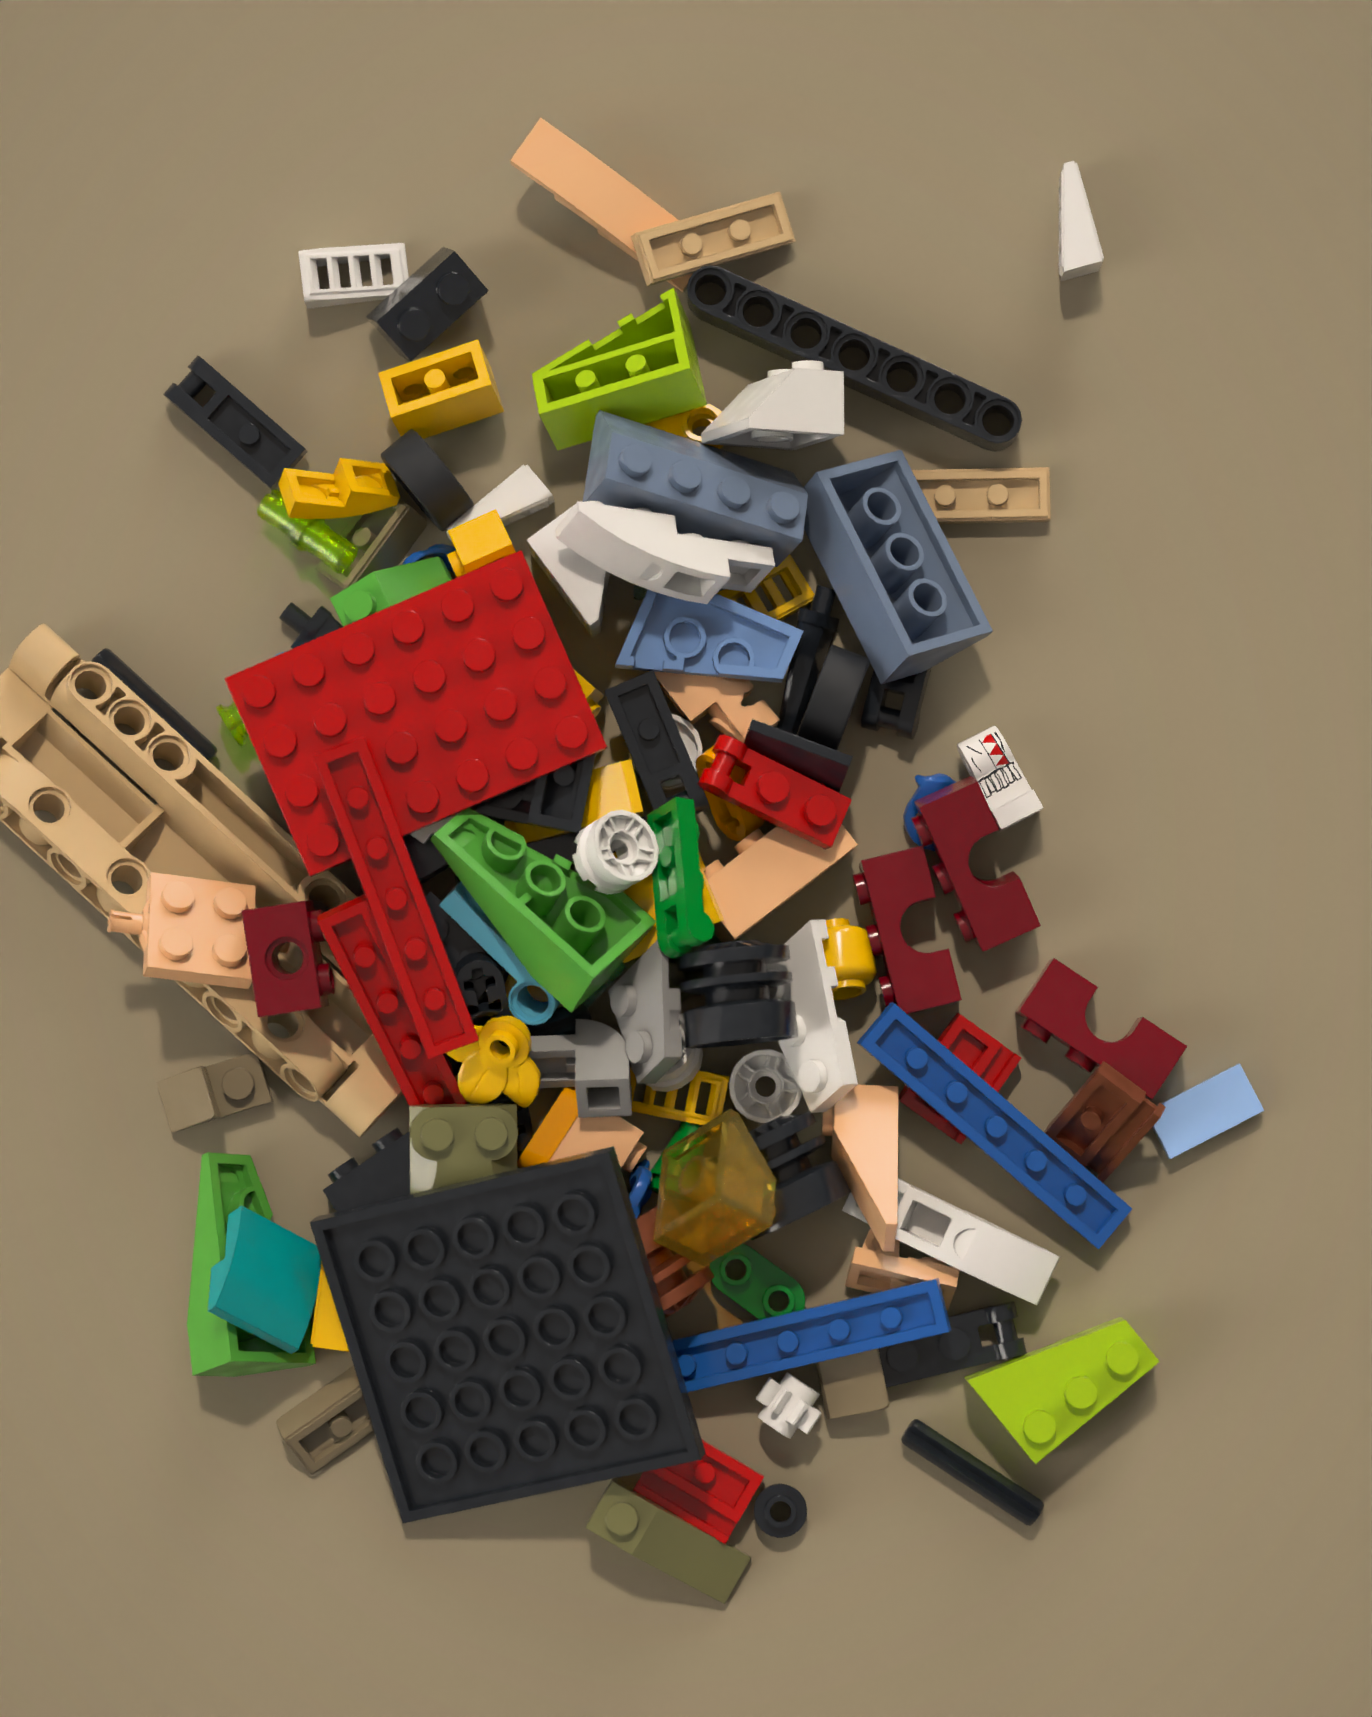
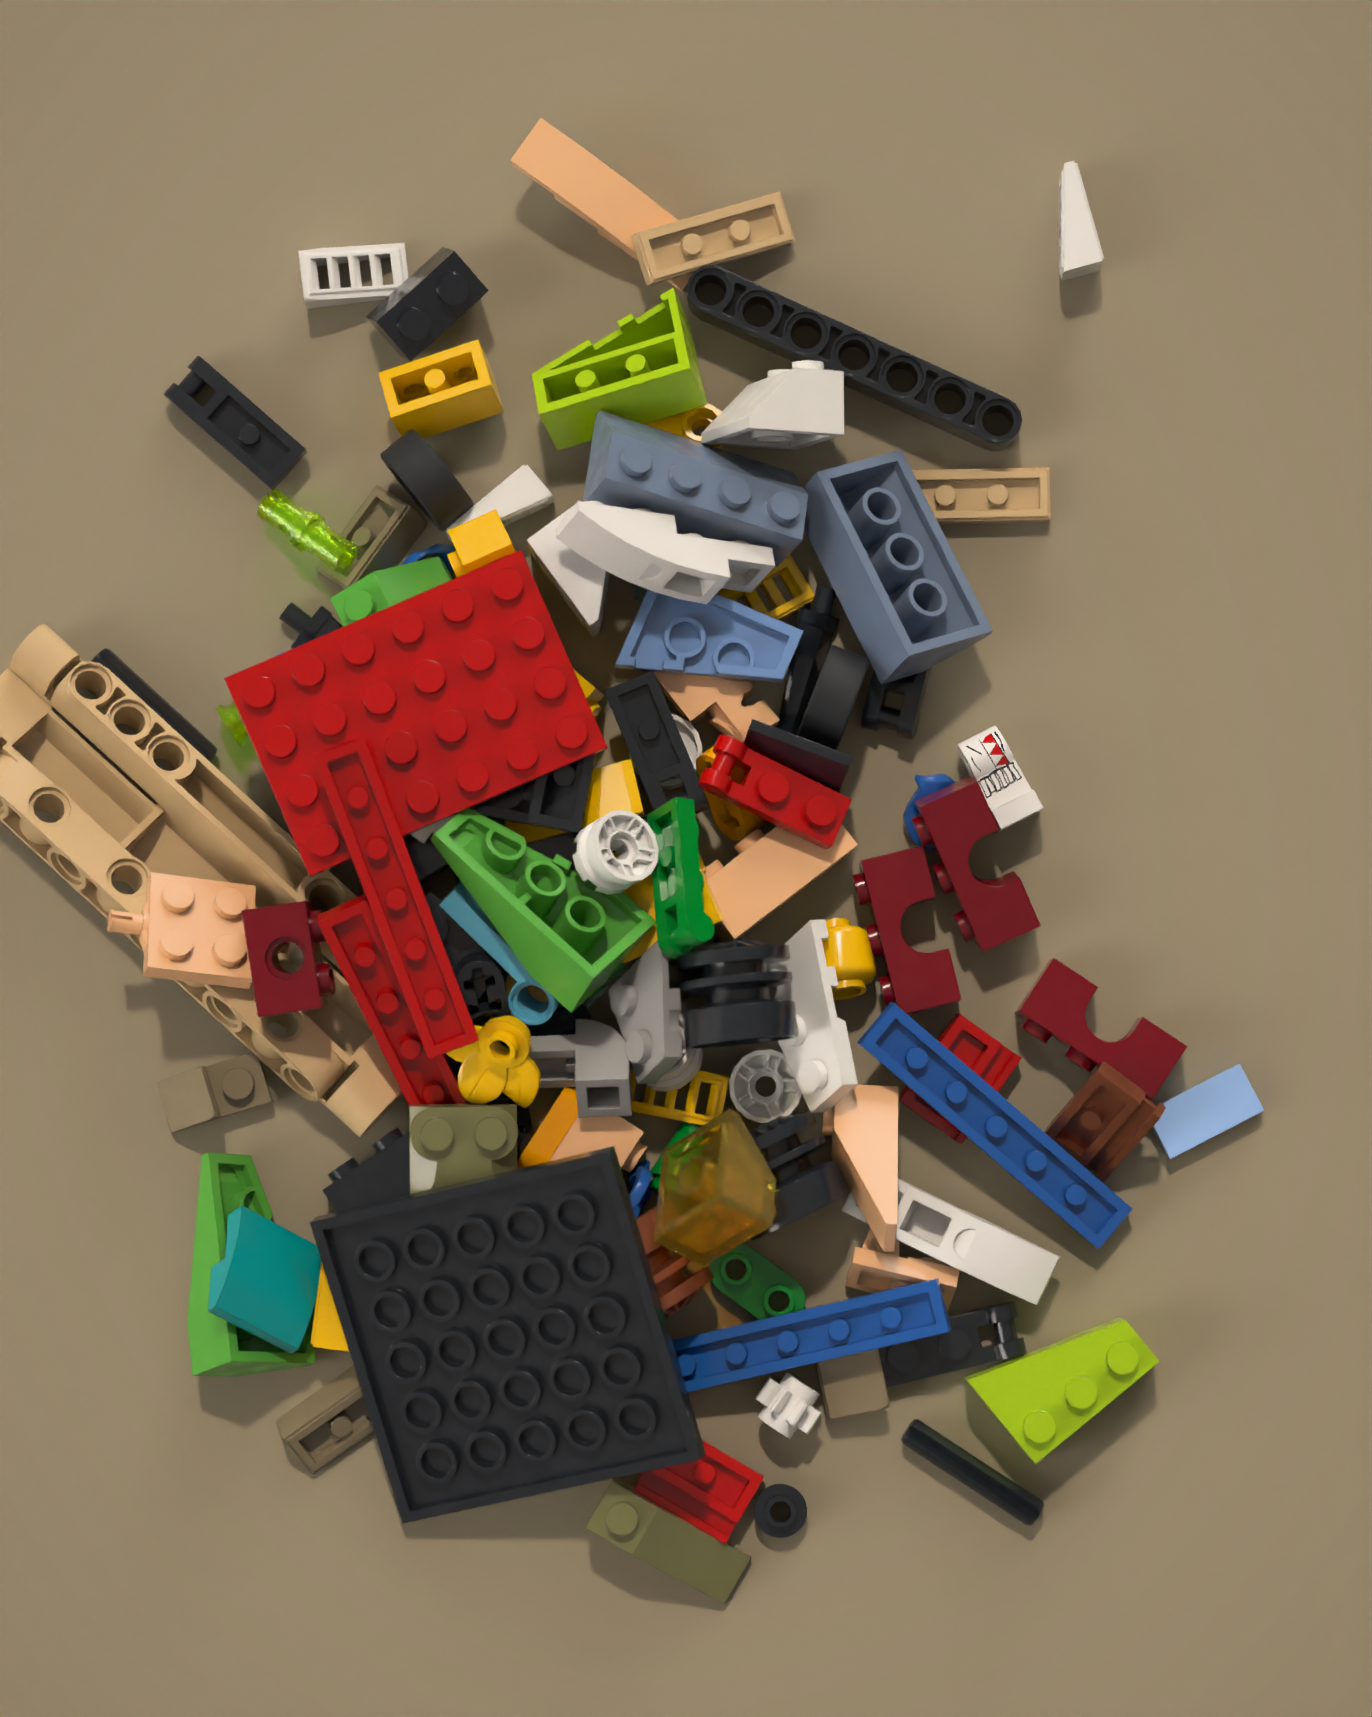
(351, 491): yellow slope -> none

